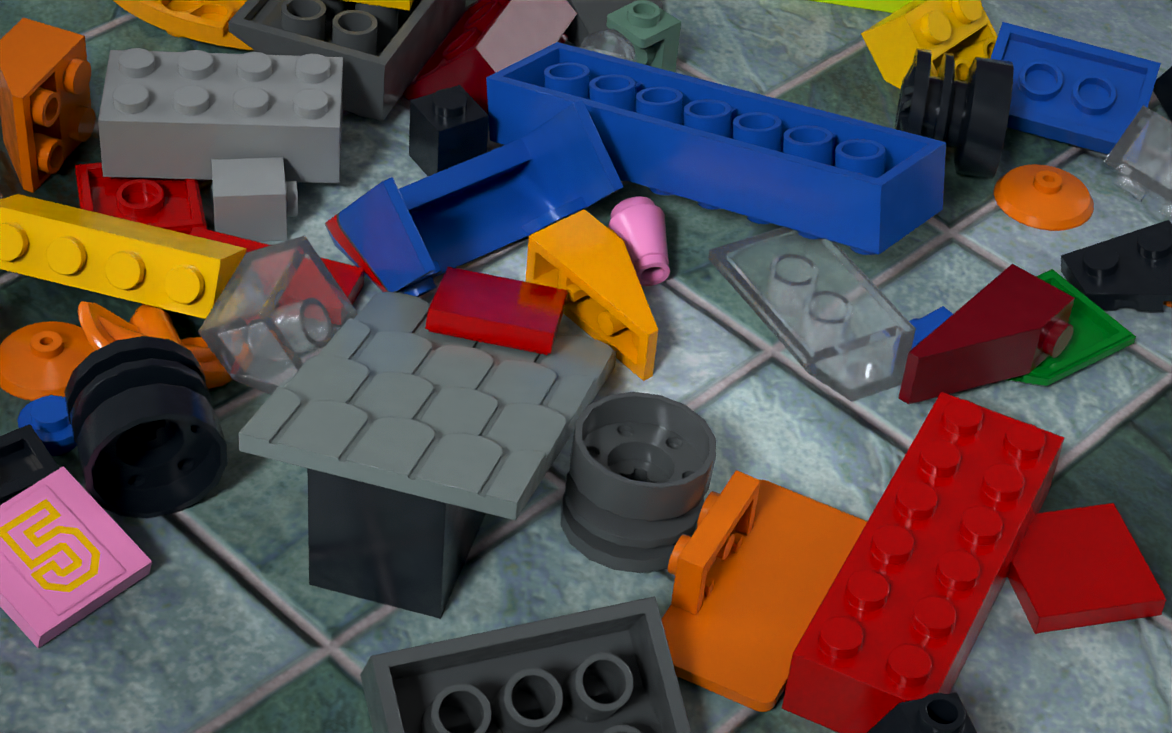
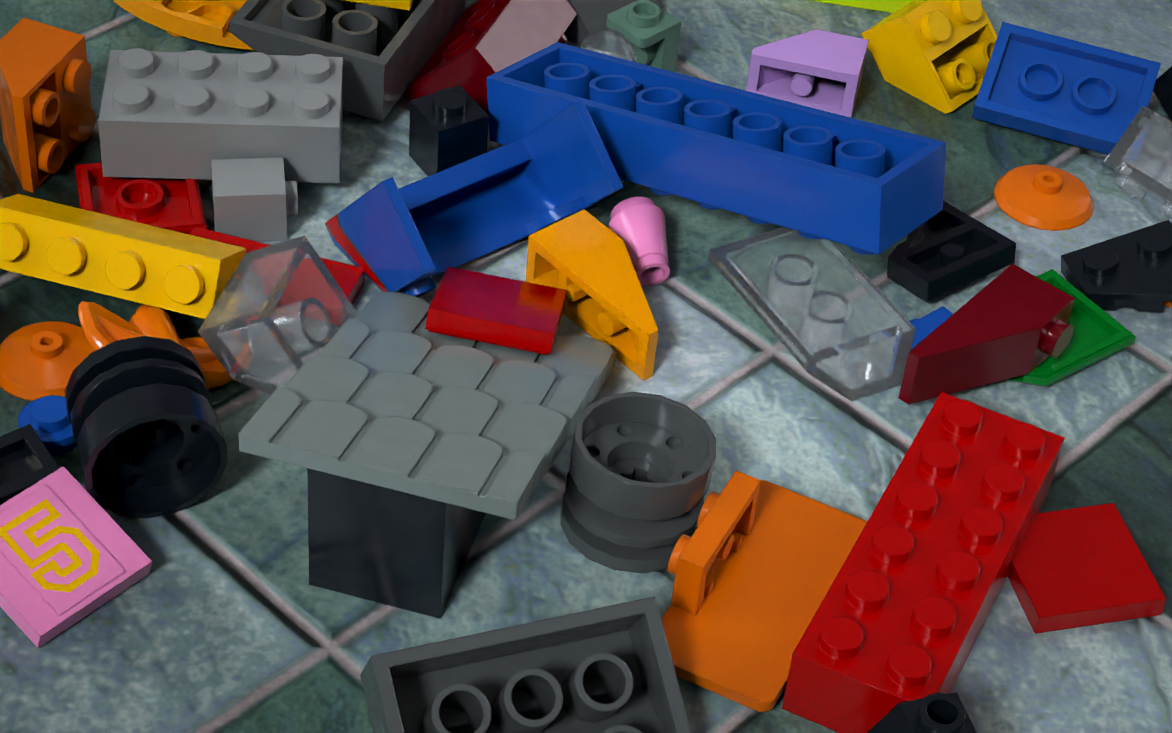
(810, 70): none -> lavender slope
(948, 254): none -> black wing
(959, 112): black wheel -> none

